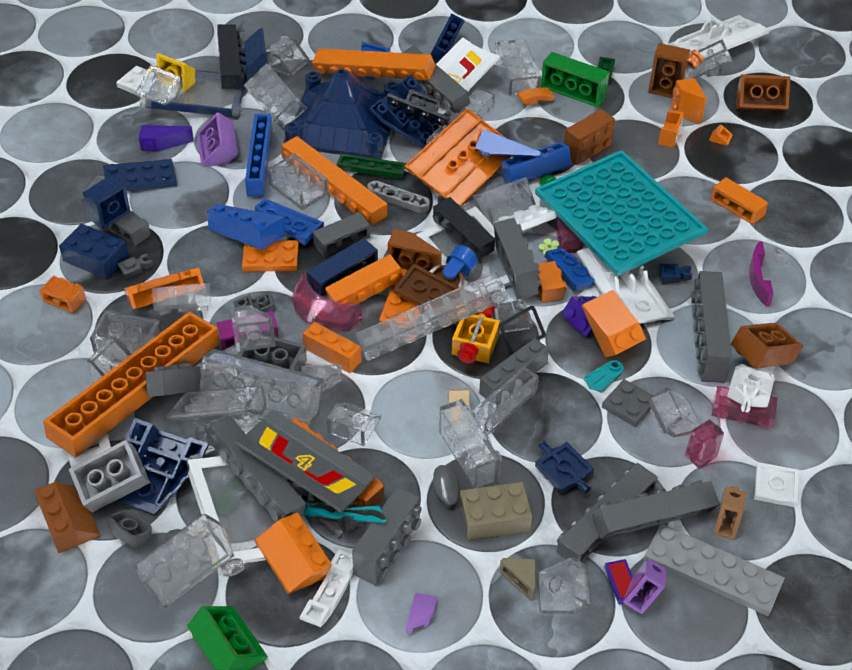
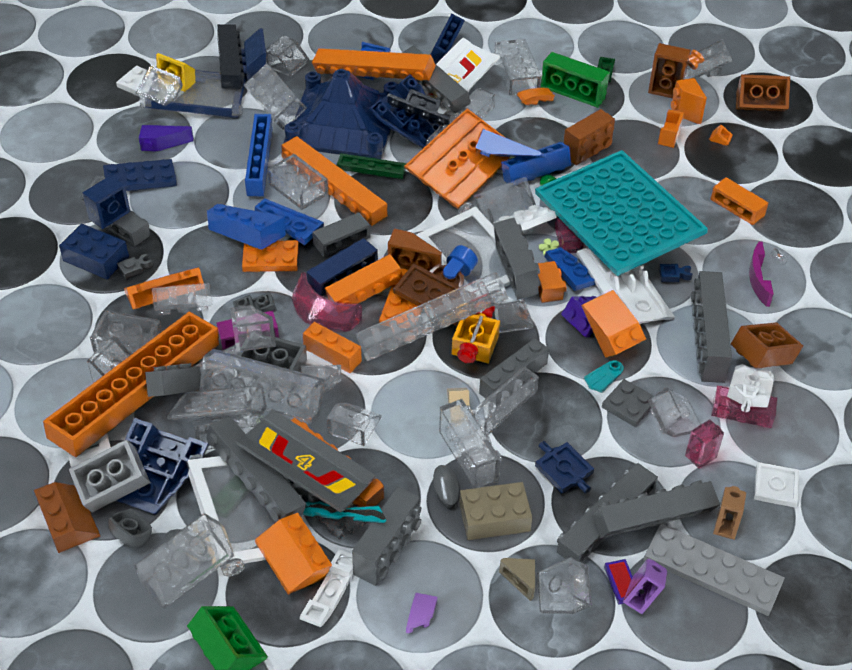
(63, 294): orange brick -> none
(217, 141): medium lavender slope -> none
(416, 203): light grey beam -> none
(463, 228): black brick -> none
(515, 316): black piece -> none
(732, 31): white hinge -> none

